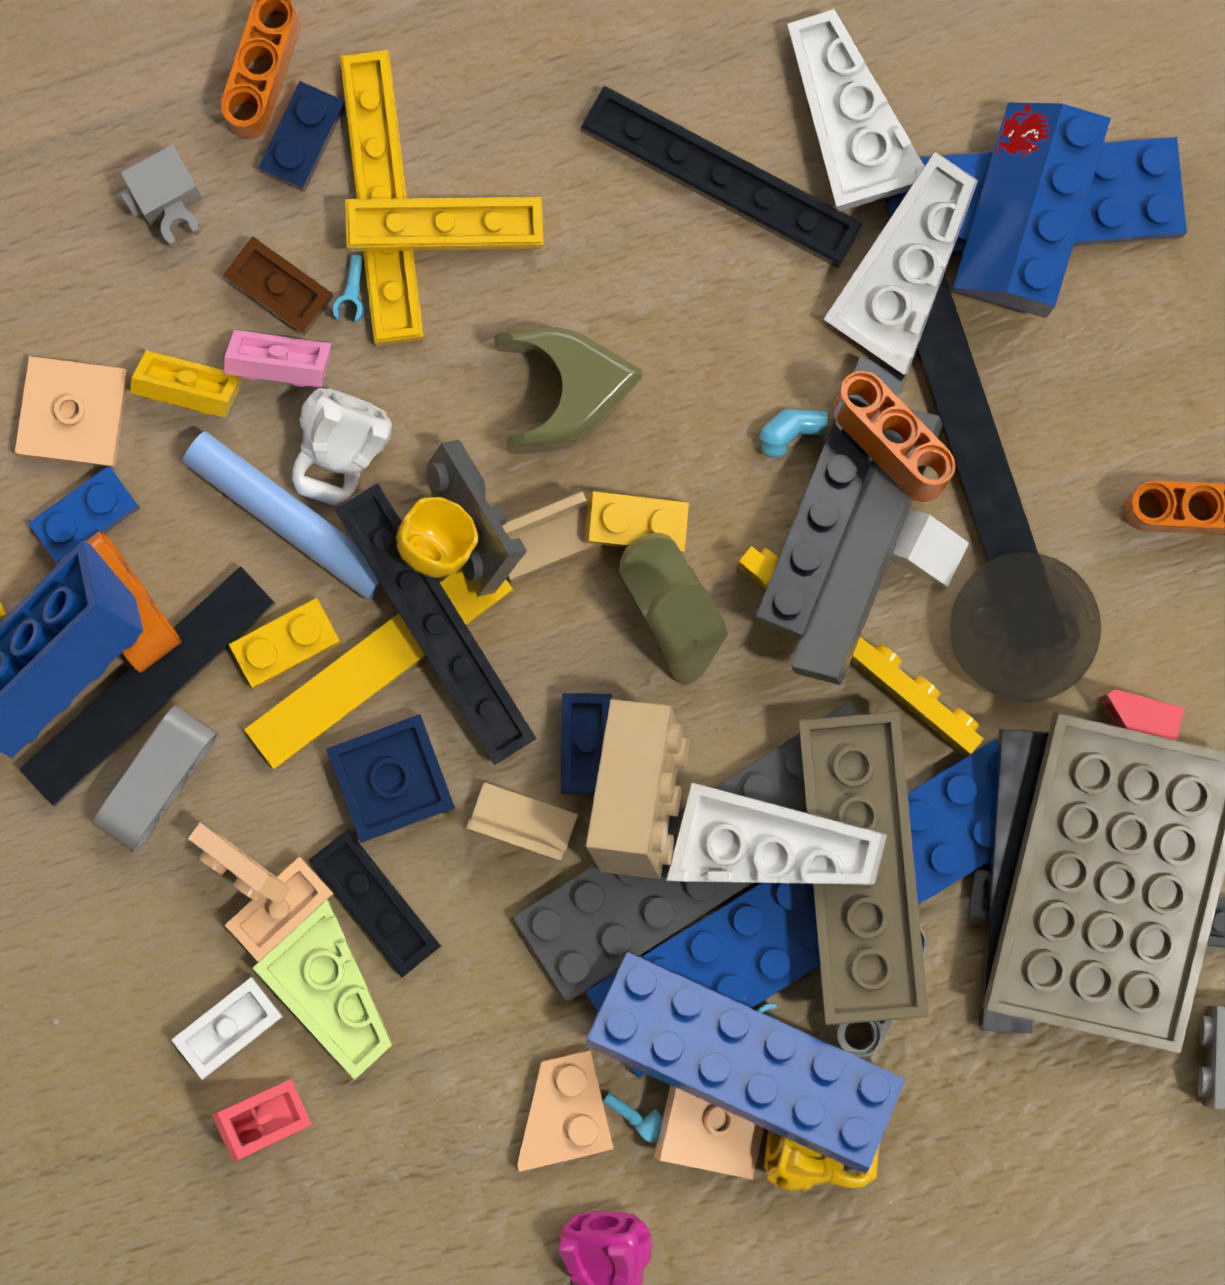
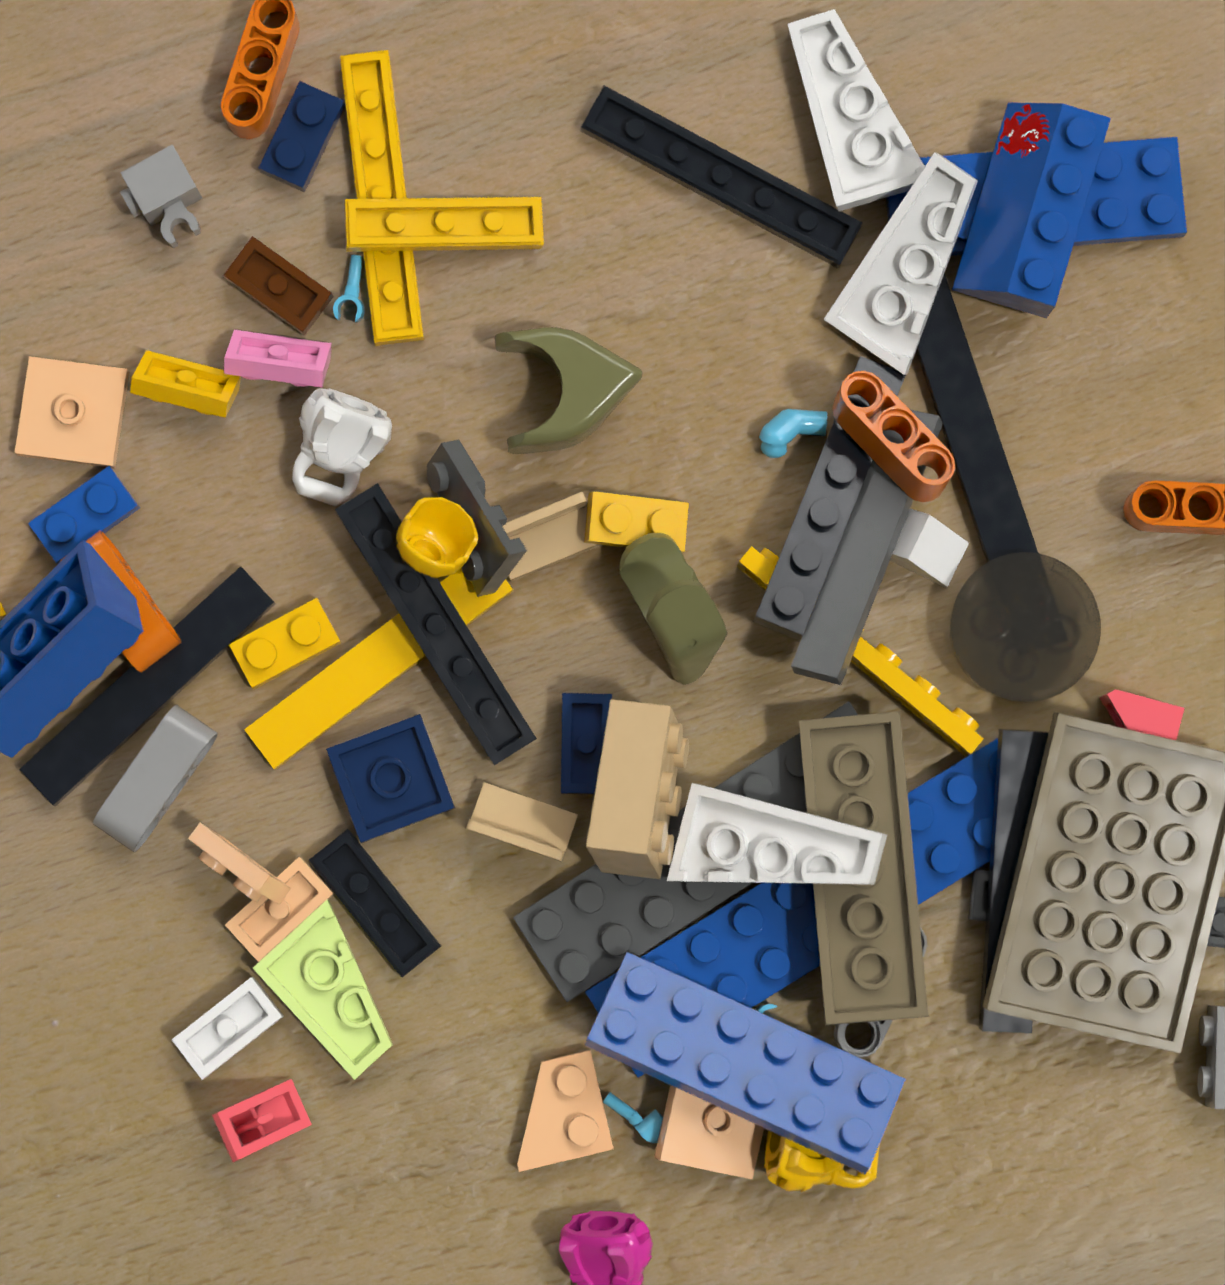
(281, 512): light blue piece -> none

